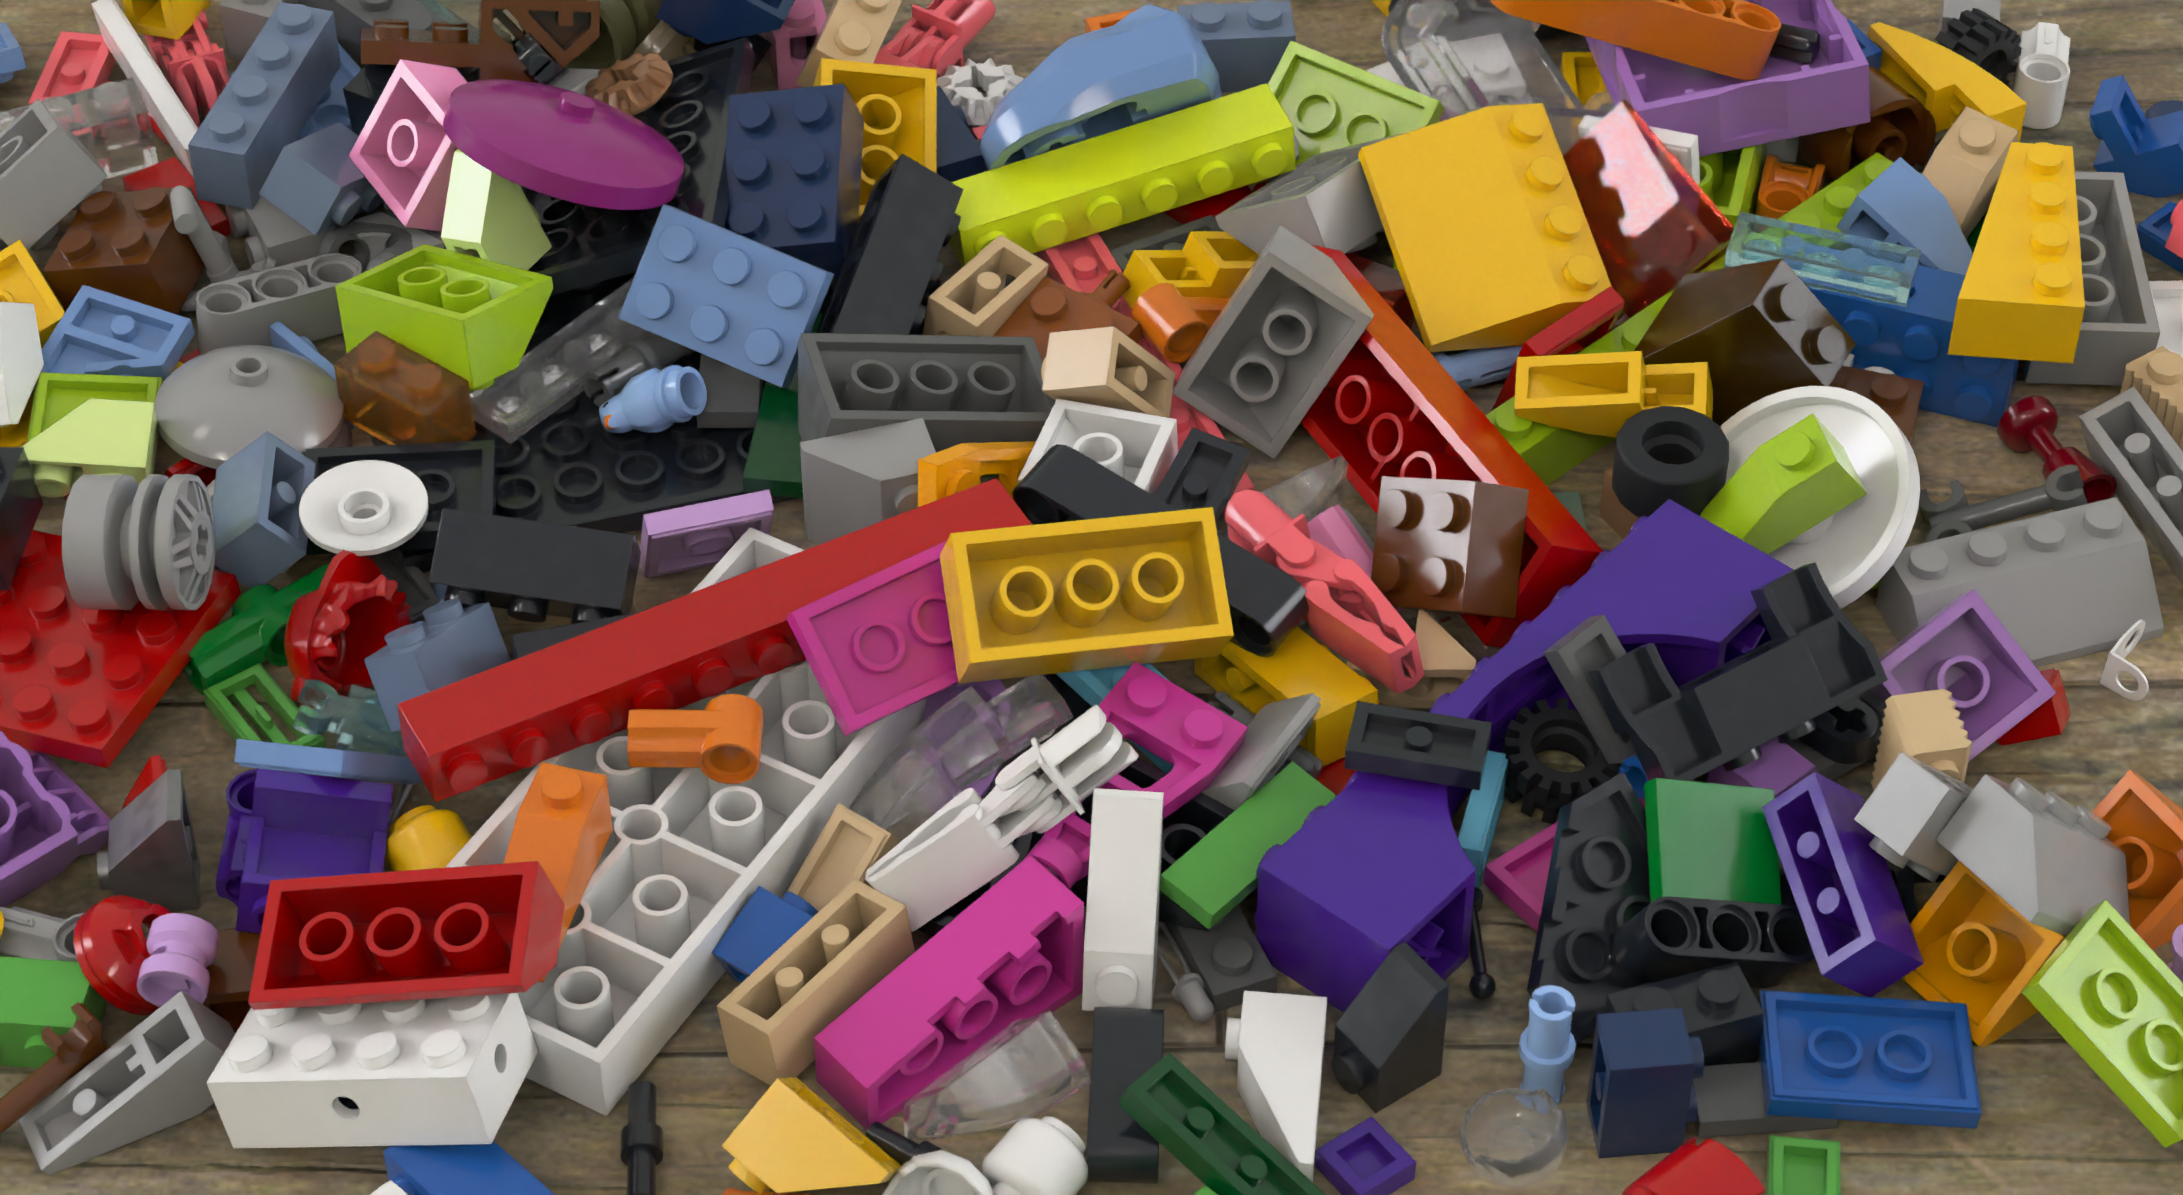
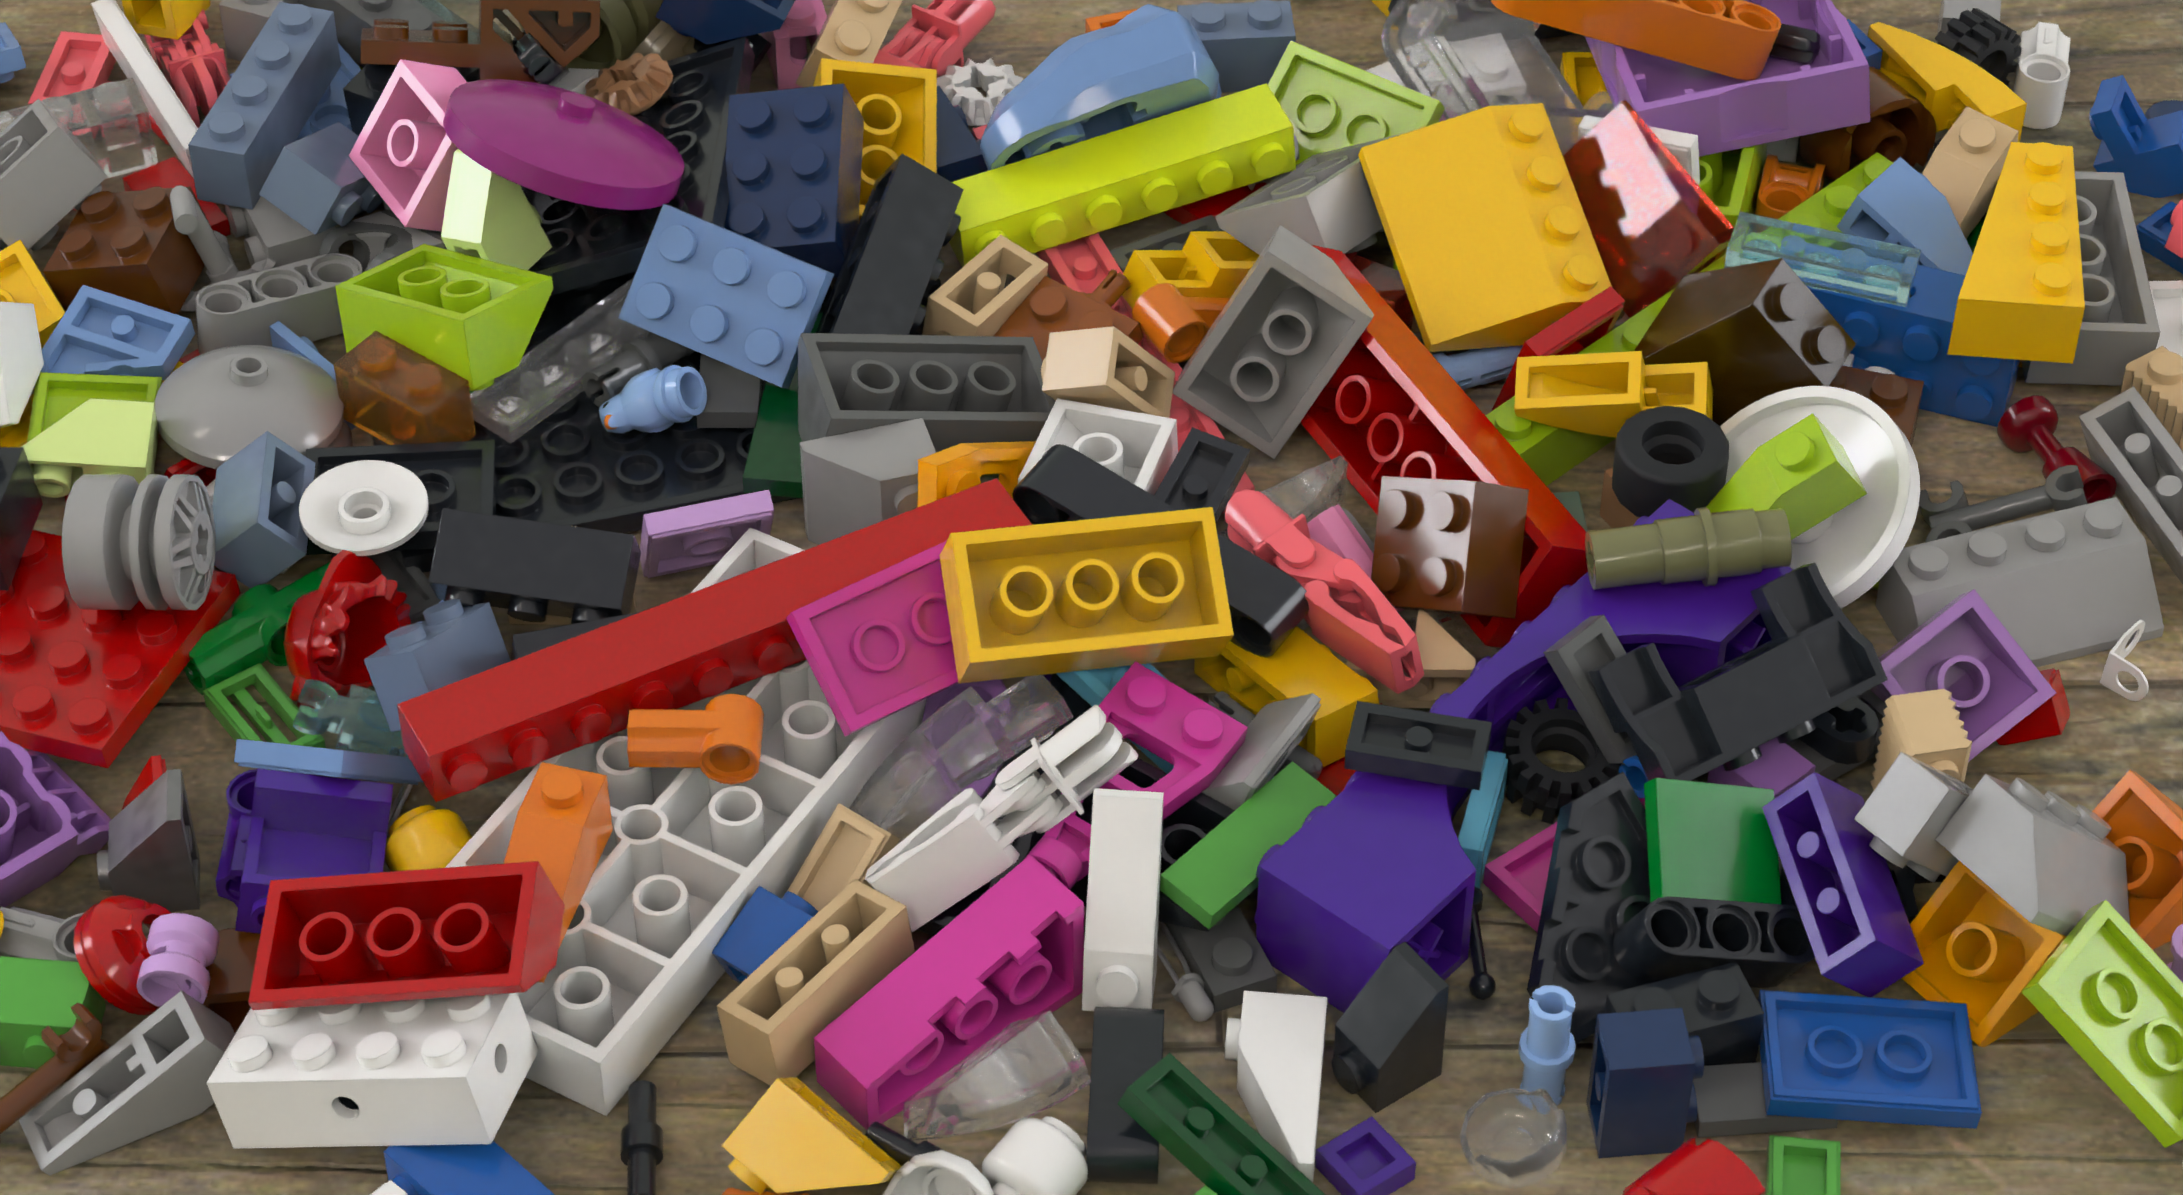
(1689, 548): none -> olive piece

